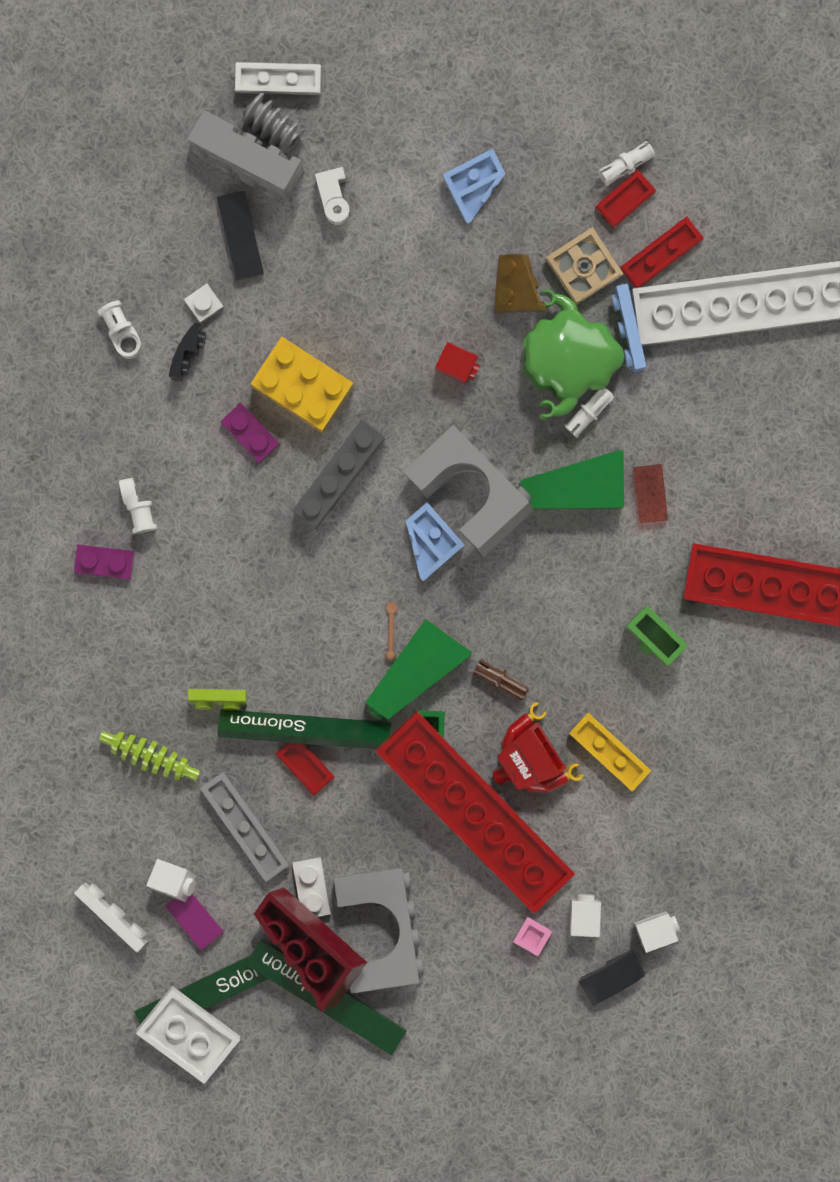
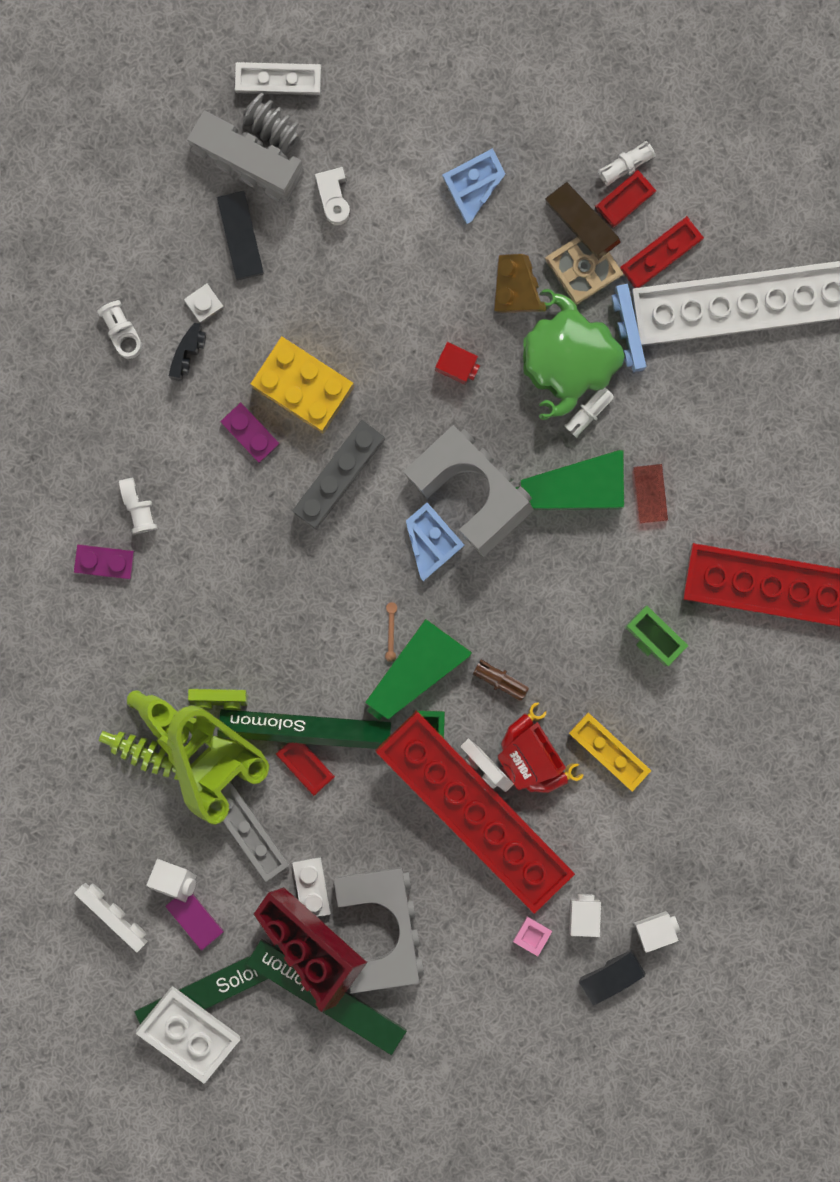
(215, 767): none -> lime connector
(493, 774): none -> white plate
(582, 220): none -> dark brown tile

